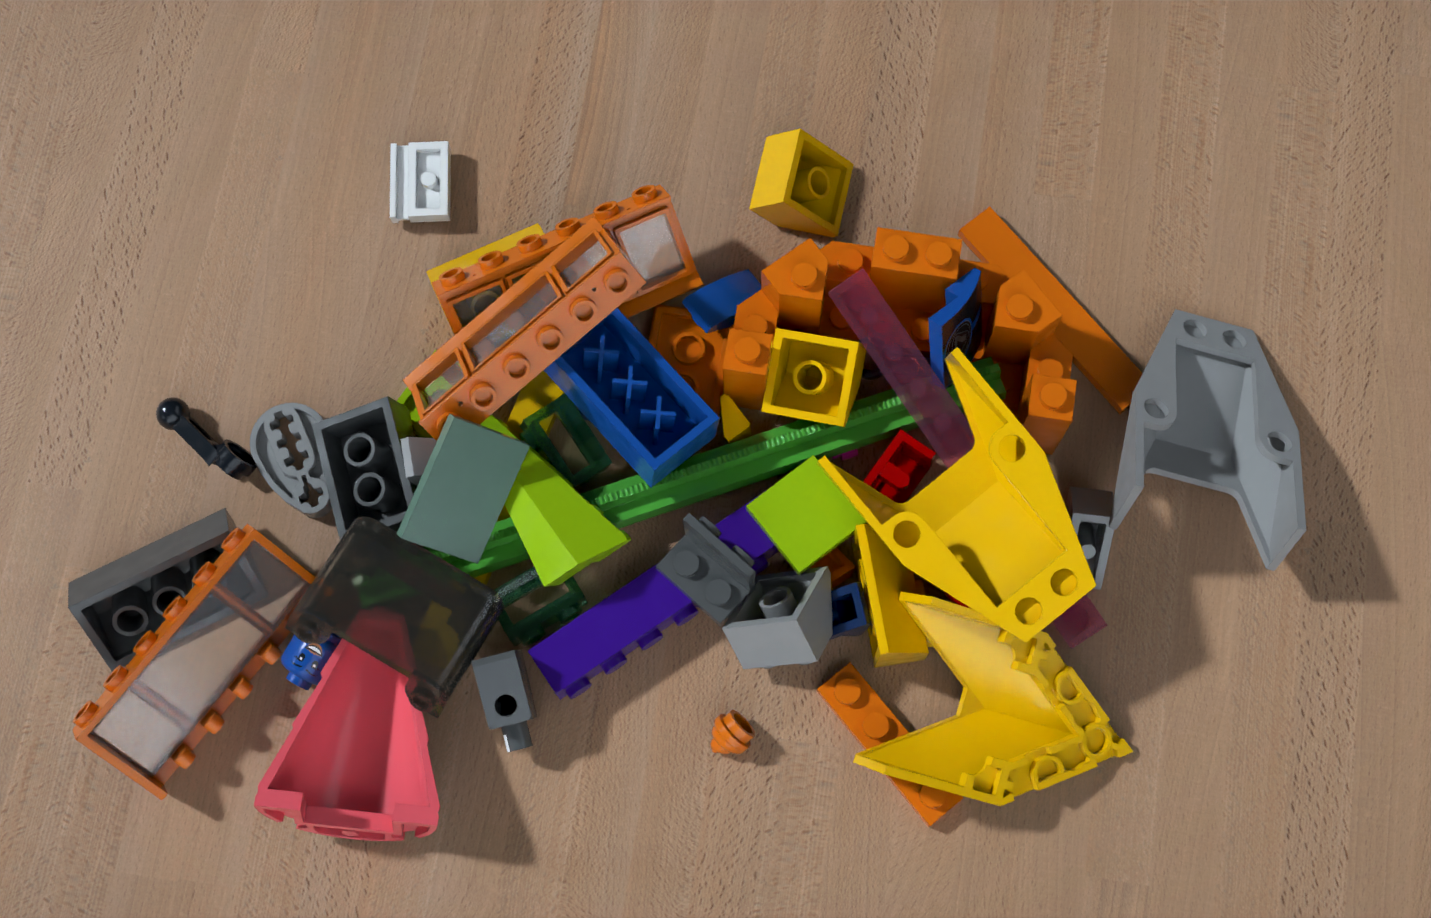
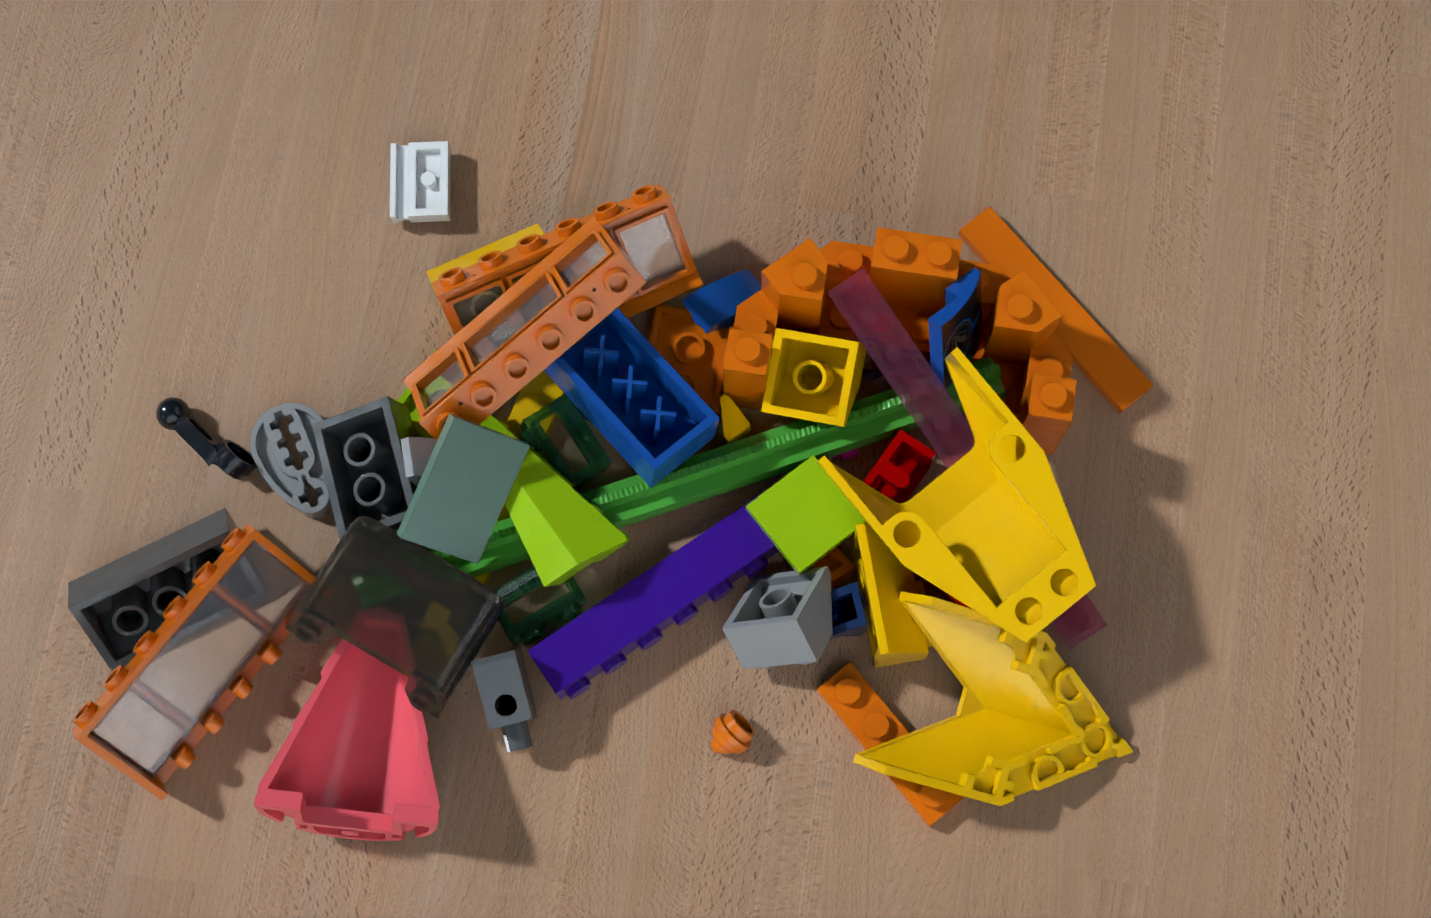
(307, 660): blue head -> none
(709, 570): dark grey bracket -> none
(801, 184): yellow slope -> none
(1090, 517): light grey slope -> none
(1220, 422): light grey windscreen -> none

